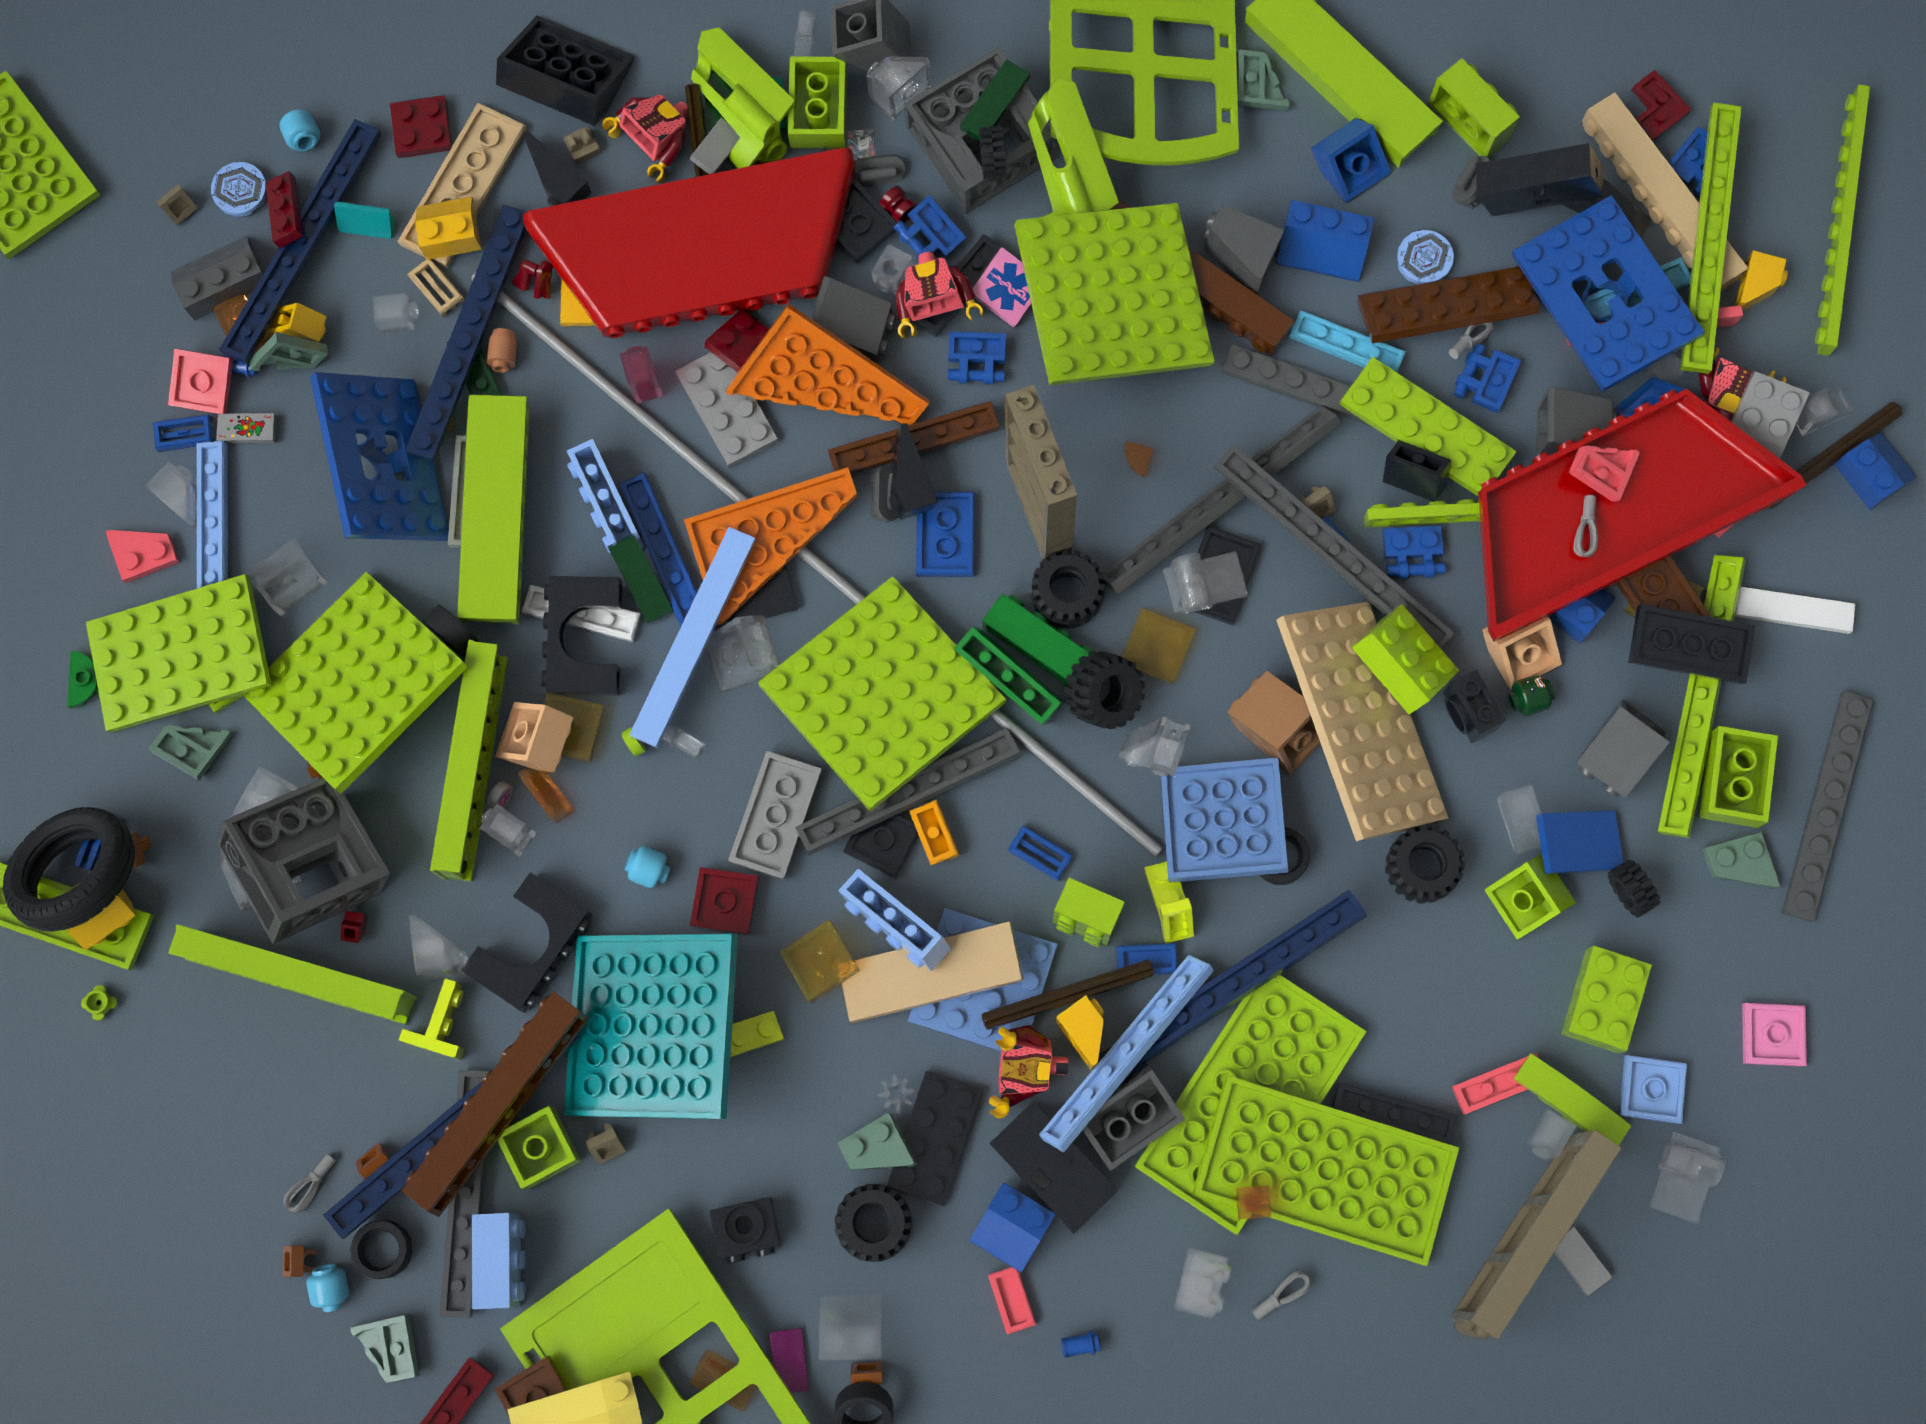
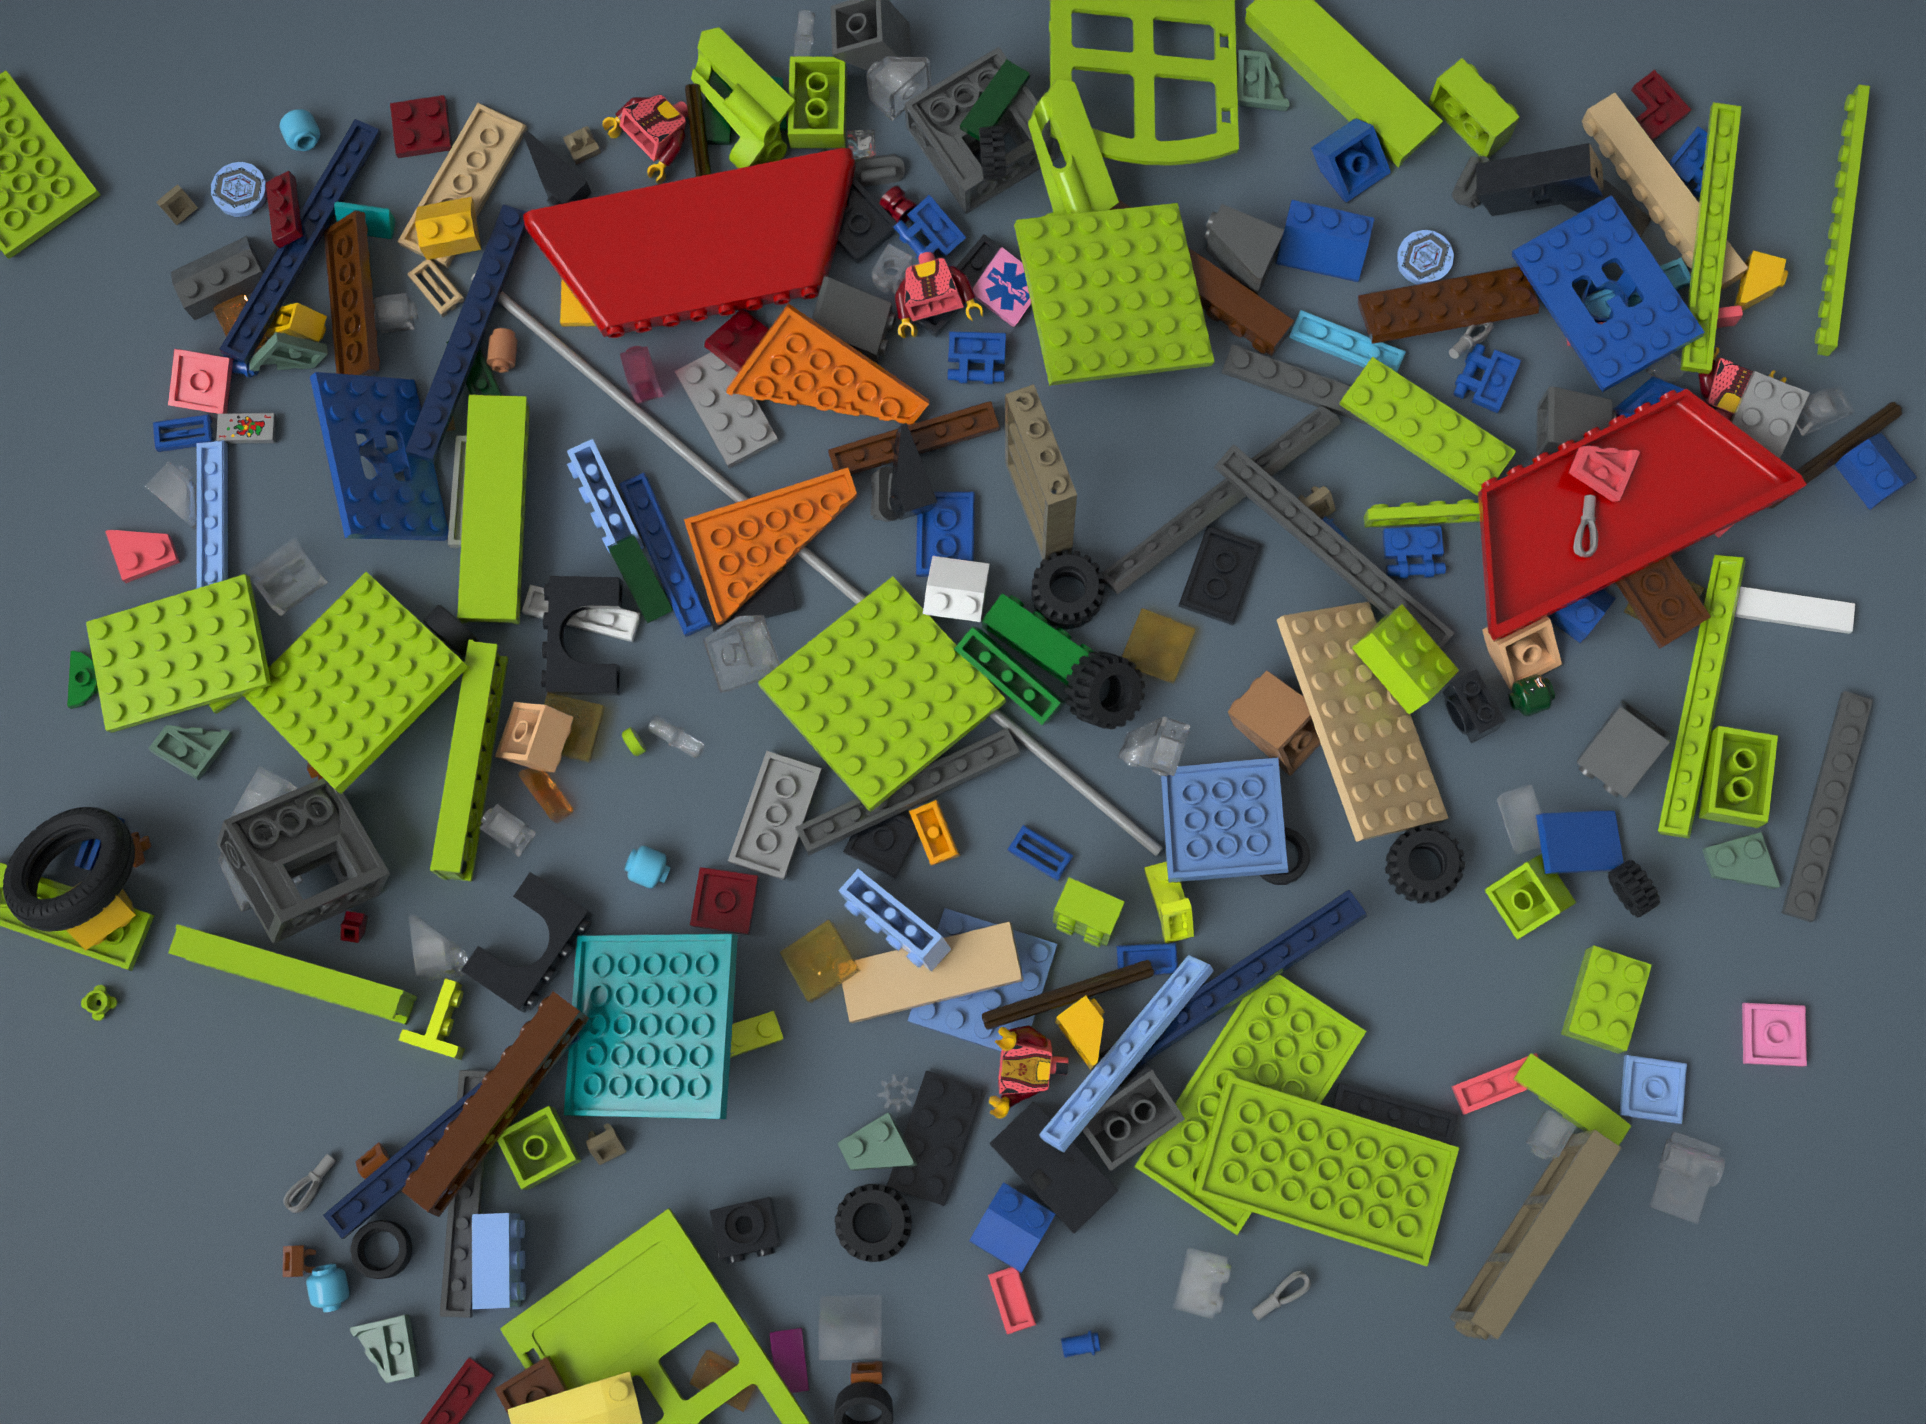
(351, 296): none -> reddish brown plate
(500, 795): light grey tile -> none
(542, 281): dark red piece -> none
(563, 70): black slope -> none
(692, 637): light blue tile -> none
(715, 147): light grey tile -> none
(956, 589): none -> white slope
(1138, 457): clear orange tile -> none
(1204, 582): clear piece -> none
(1253, 1202): clear orange plate -> none
(1416, 470): black brick -> none
(1581, 1262): light grey tile -> none
(1691, 644): black plate -> none

